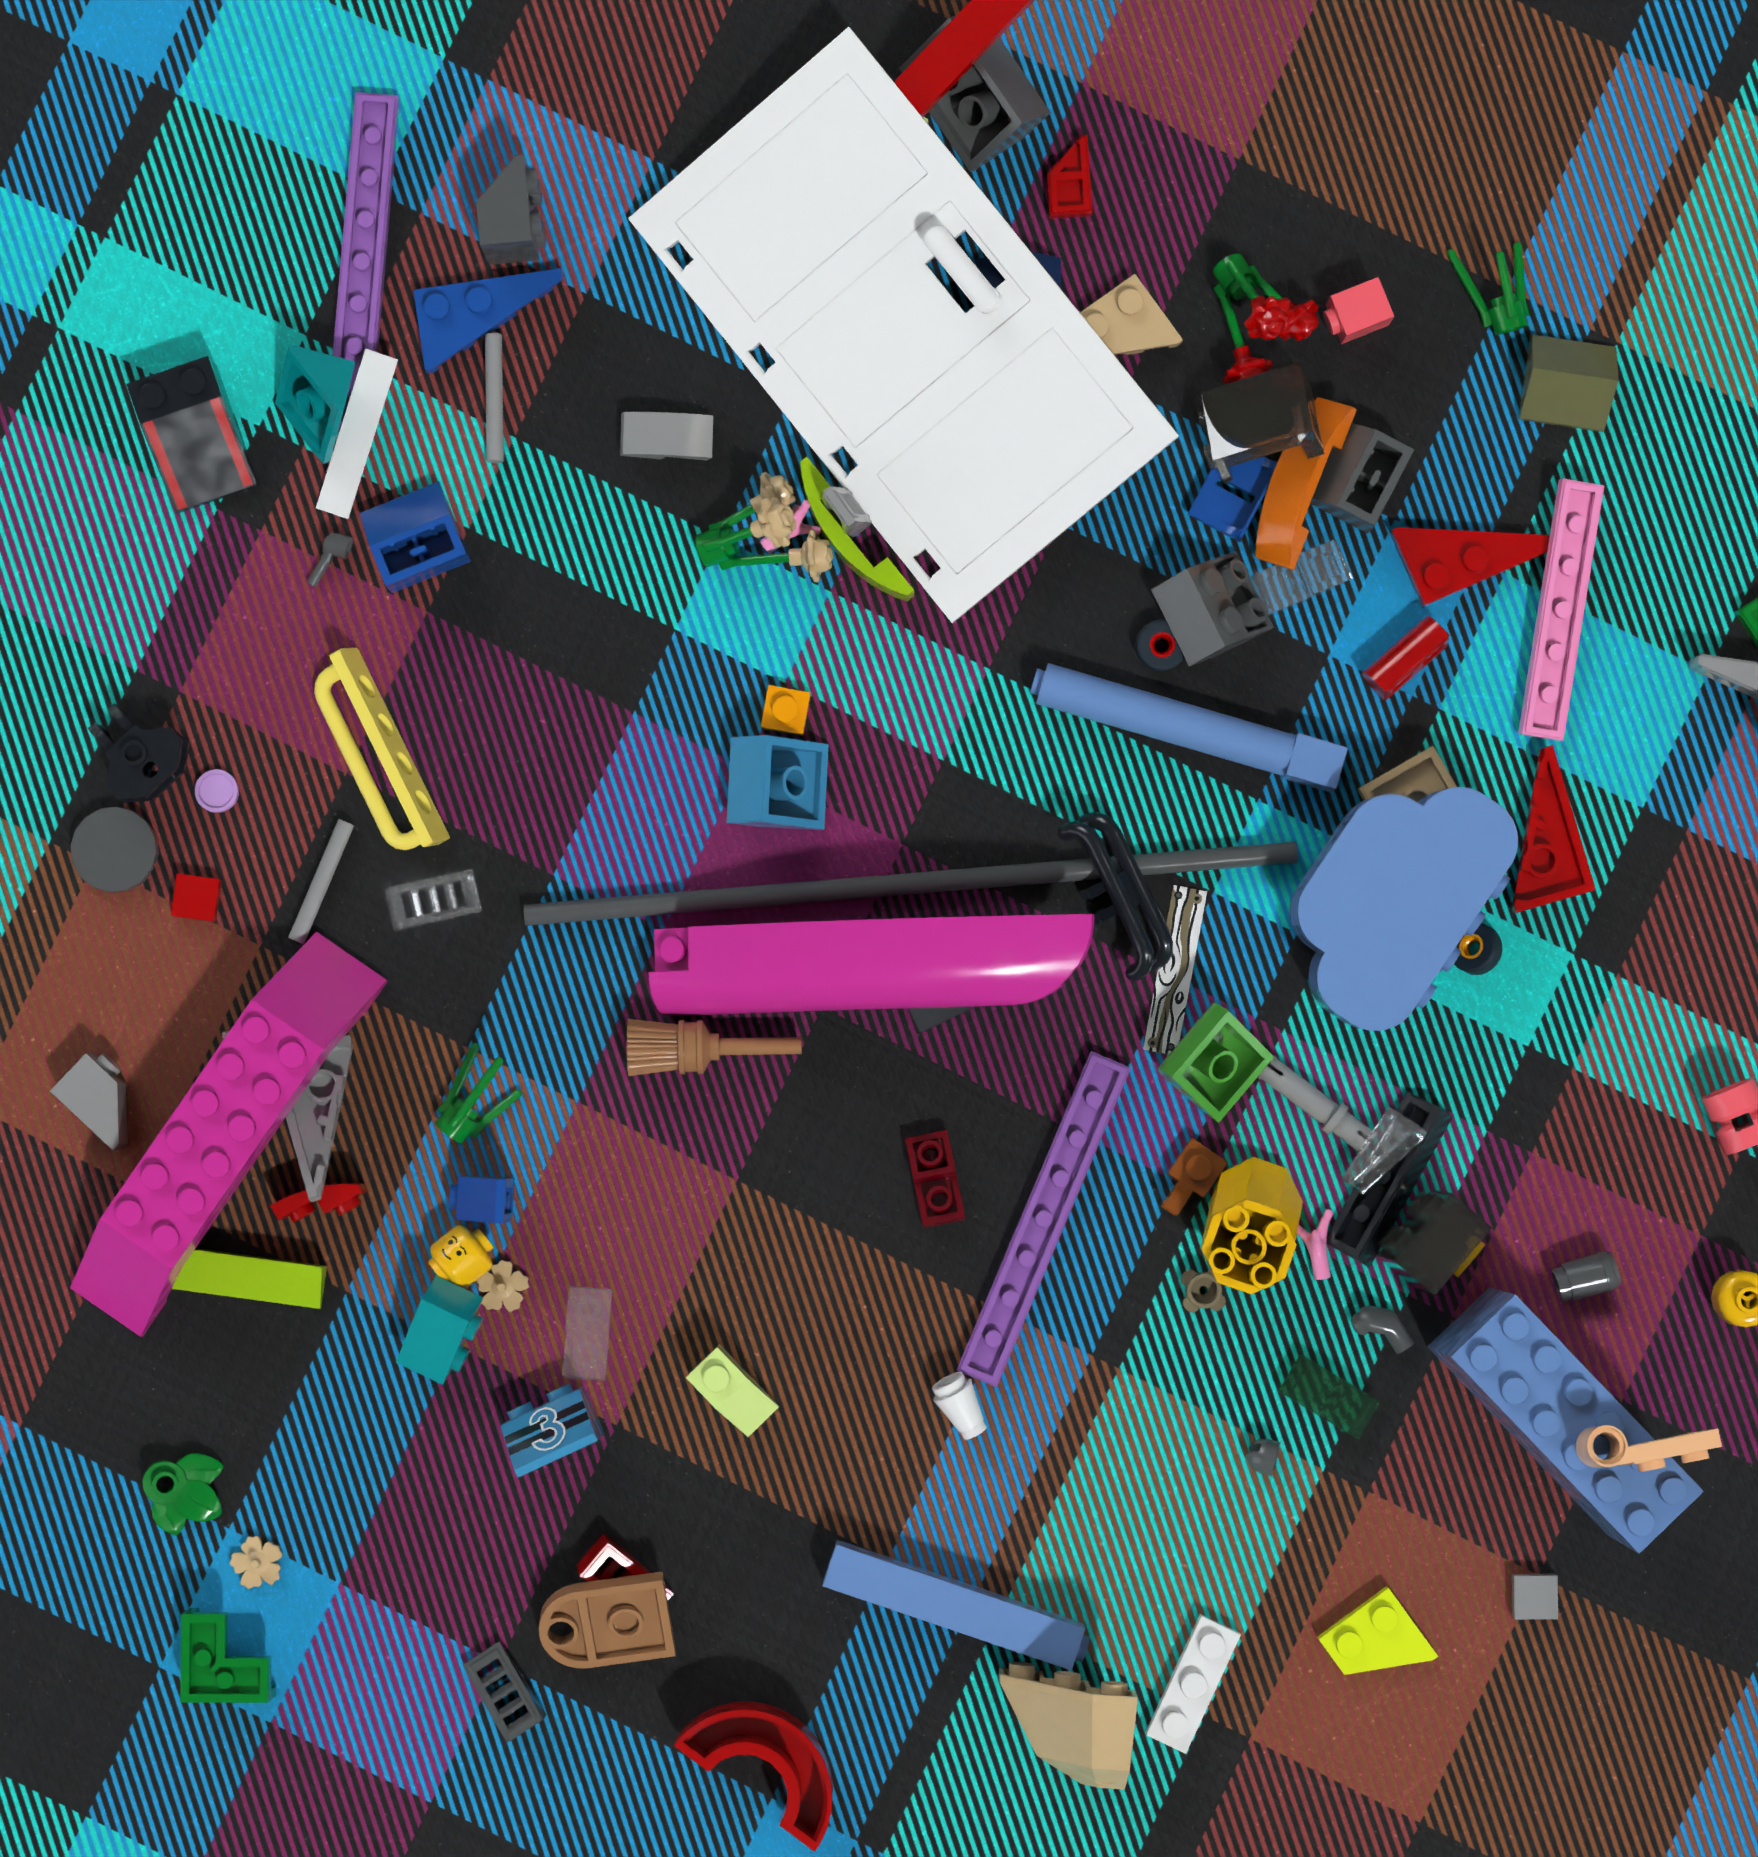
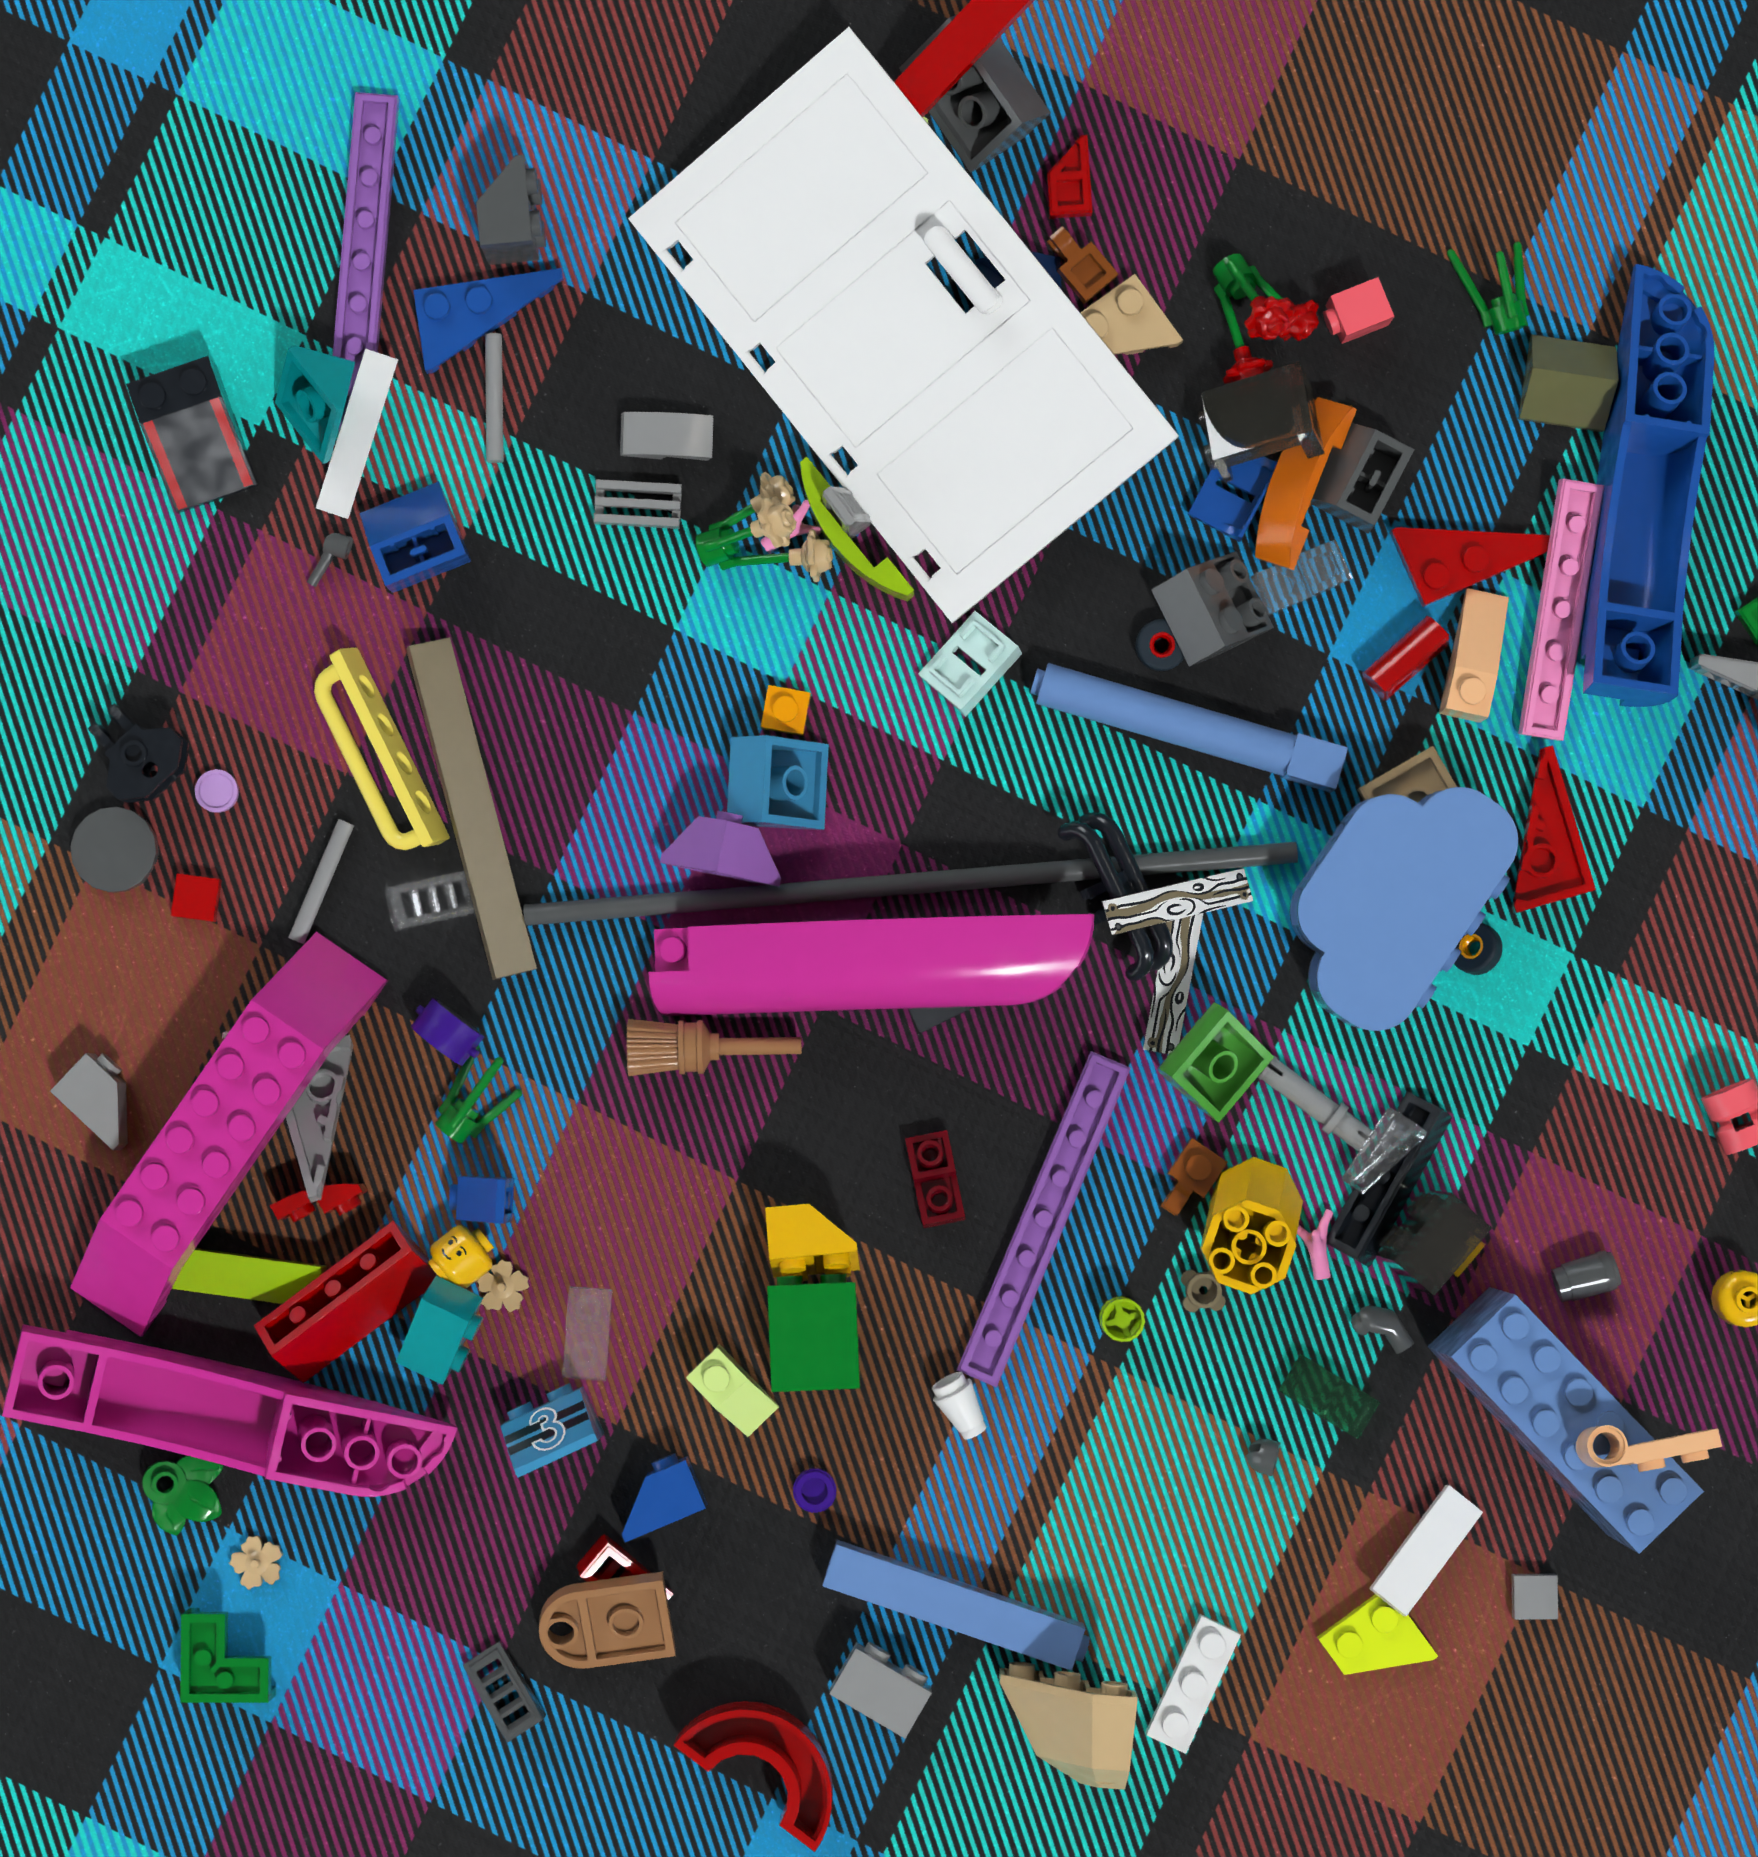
(221, 1413): none -> dark pink slope
(346, 1302): none -> red brick
(447, 1031): none -> dark purple piece
(471, 808): none -> dark tan tile
(637, 487): none -> light grey tile
(665, 1497): none -> blue slope
(723, 849): none -> medium lavender slope
(807, 1243): none -> yellow slope
(813, 1334): none -> green slope
(814, 1490): none -> dark purple tile
(881, 1688): none -> light grey brick
(955, 678): none -> light aqua piece
(1084, 269): none -> dark orange plate
(1127, 1321): none -> lime wheel
(1177, 901): none -> sticker
(1426, 1550): none -> white tile
(1475, 657): none -> light nougat slope
(1649, 495): none -> blue slope

